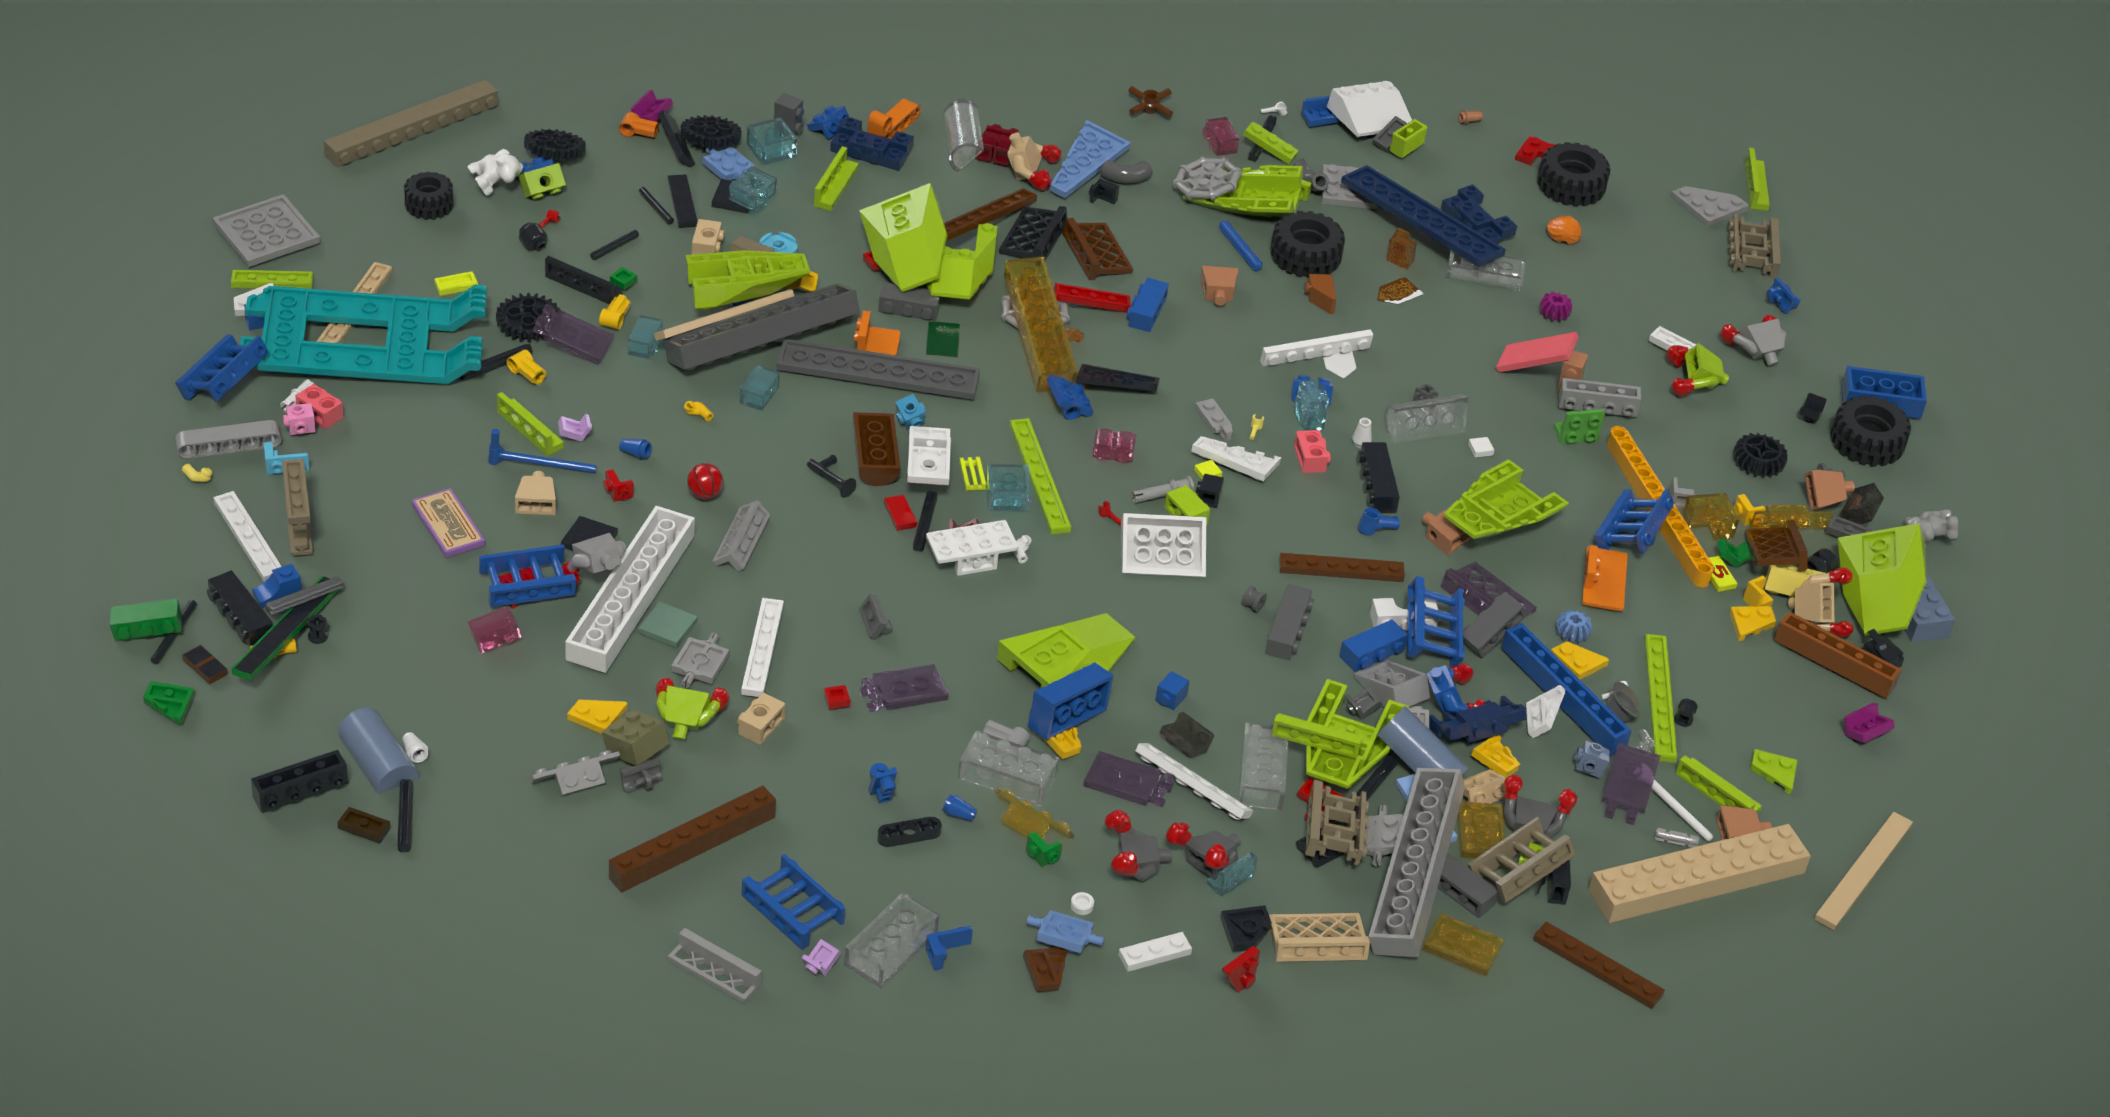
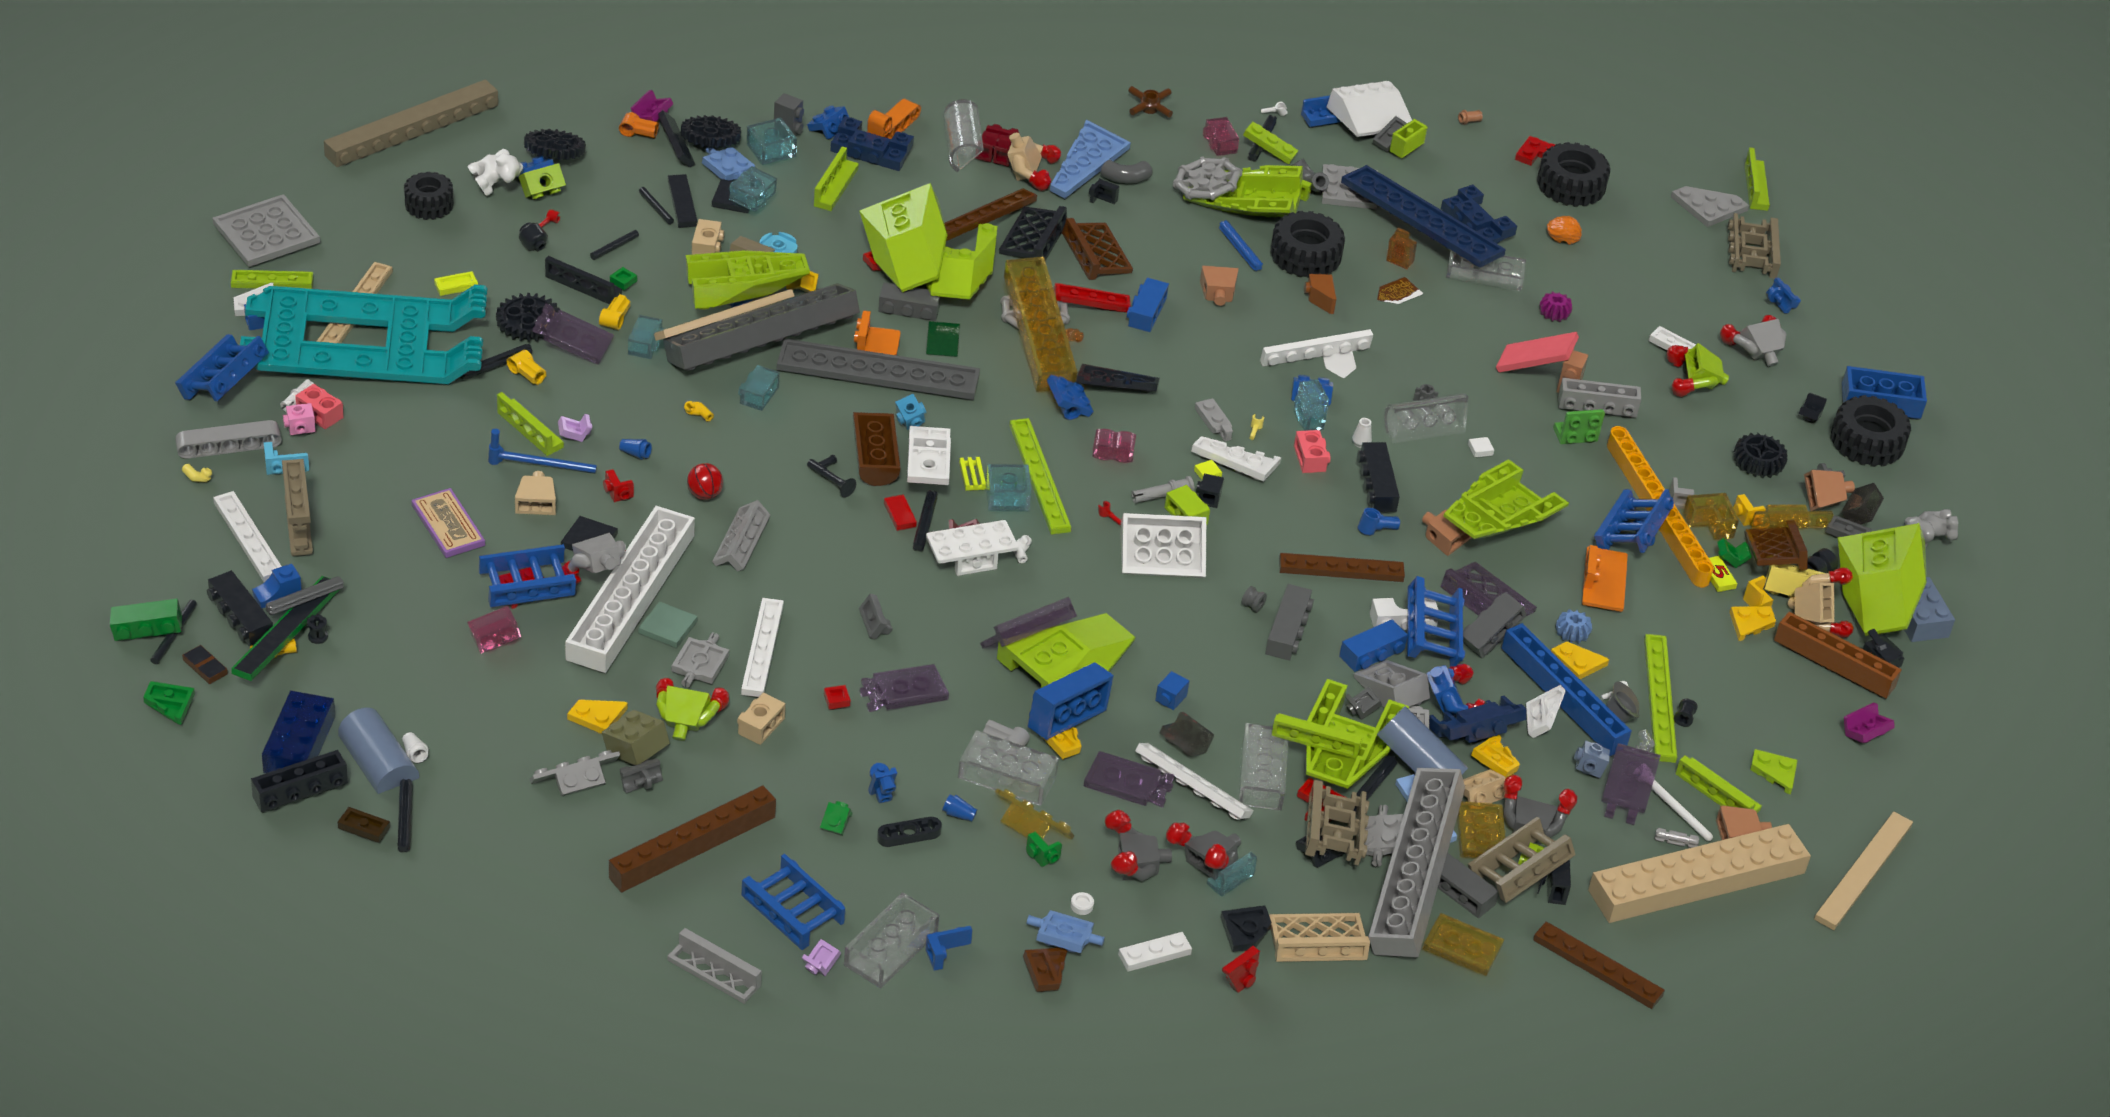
(298, 730): none -> clear blue brick
(836, 817): none -> green bracket
(1032, 623): none -> fence

